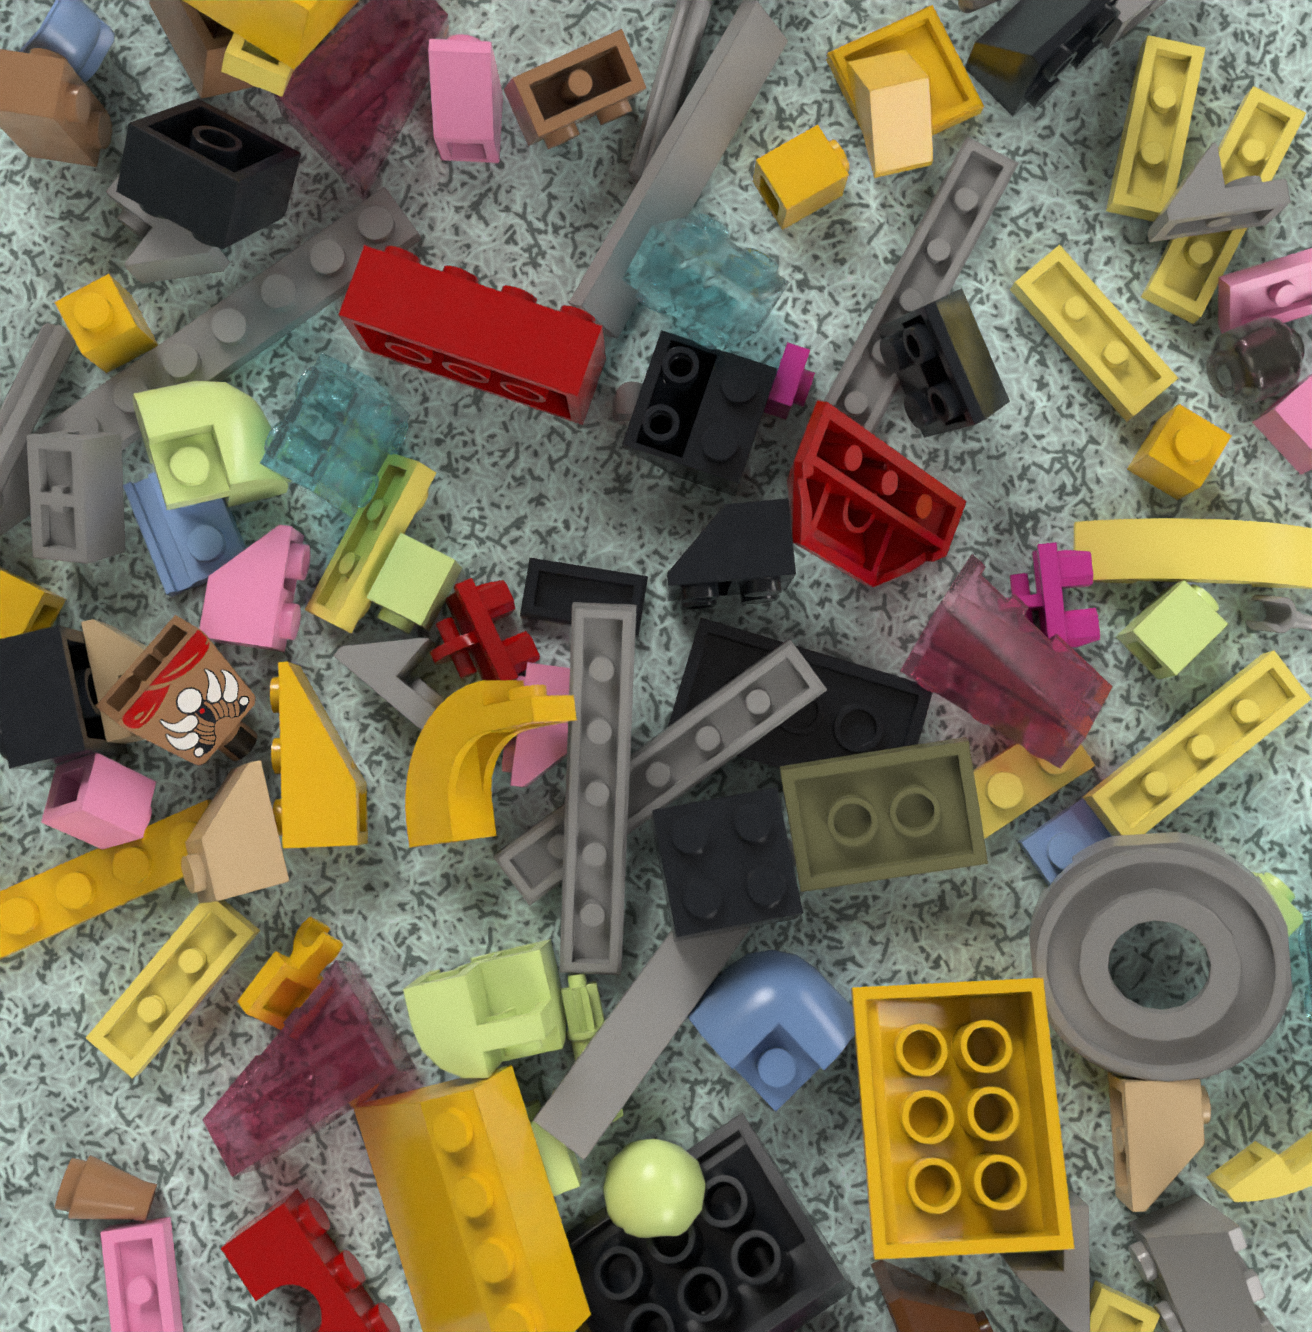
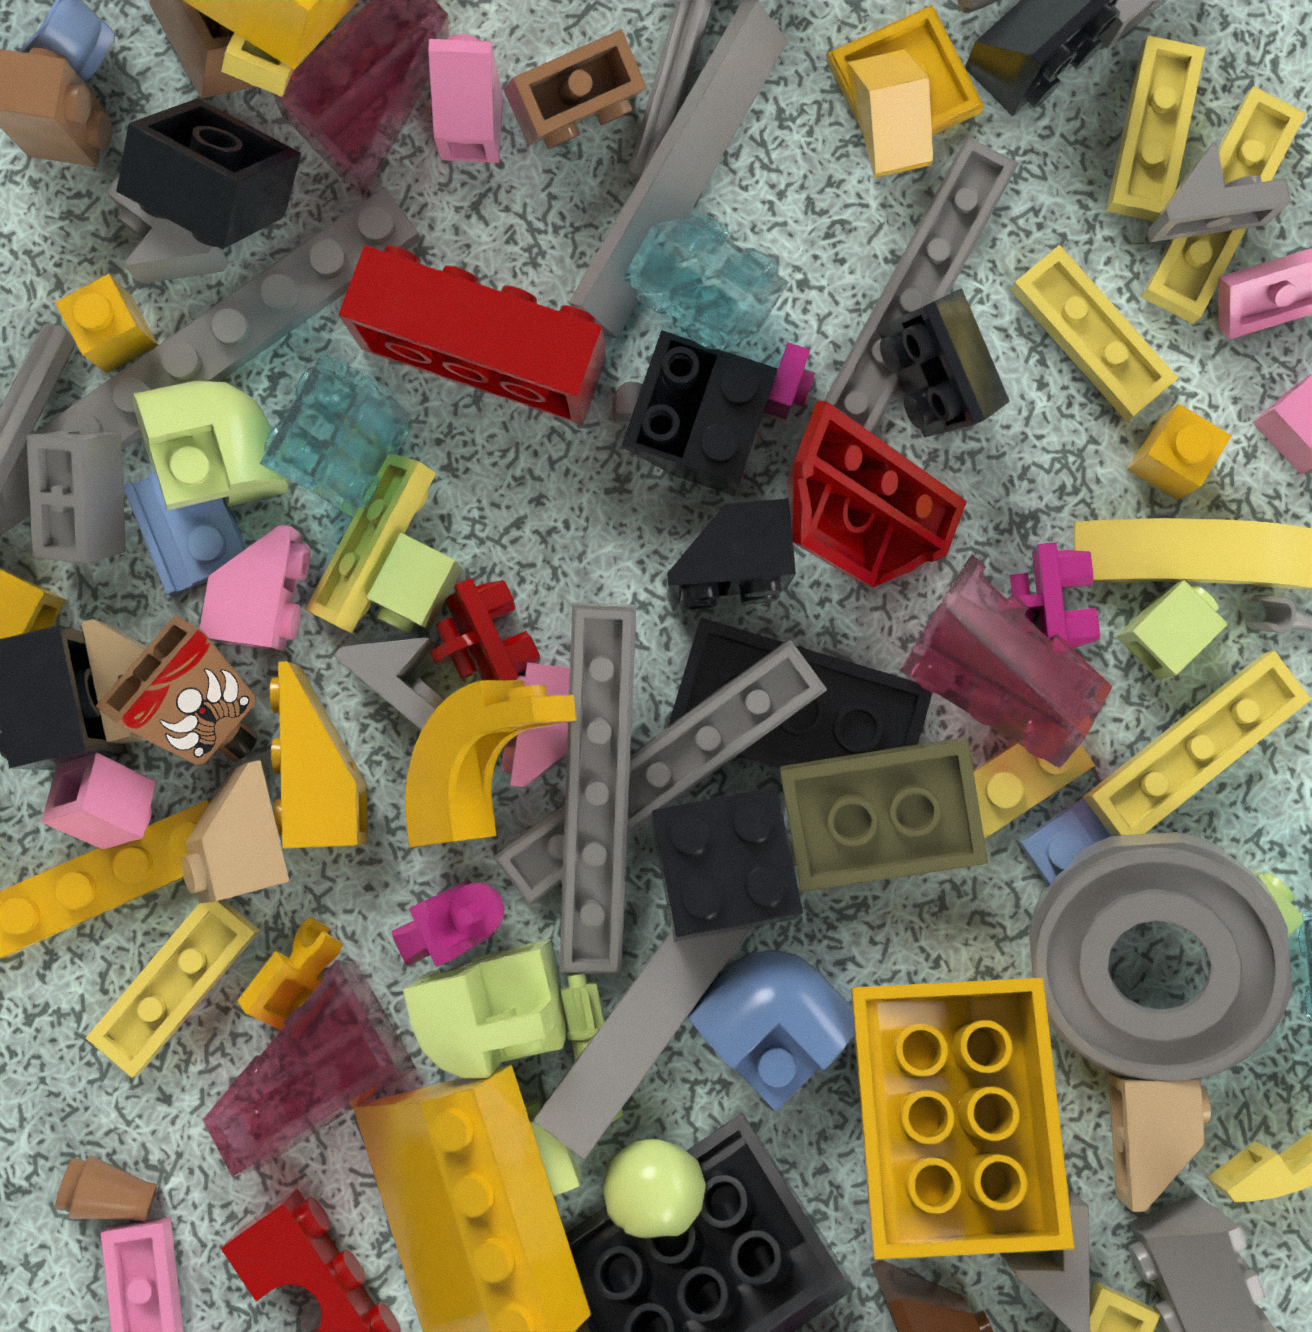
(450, 923): none -> dark pink hips
(555, 586): black tile -> none
(801, 176): yellow brick -> none
(1255, 360): clear smoke head -> none

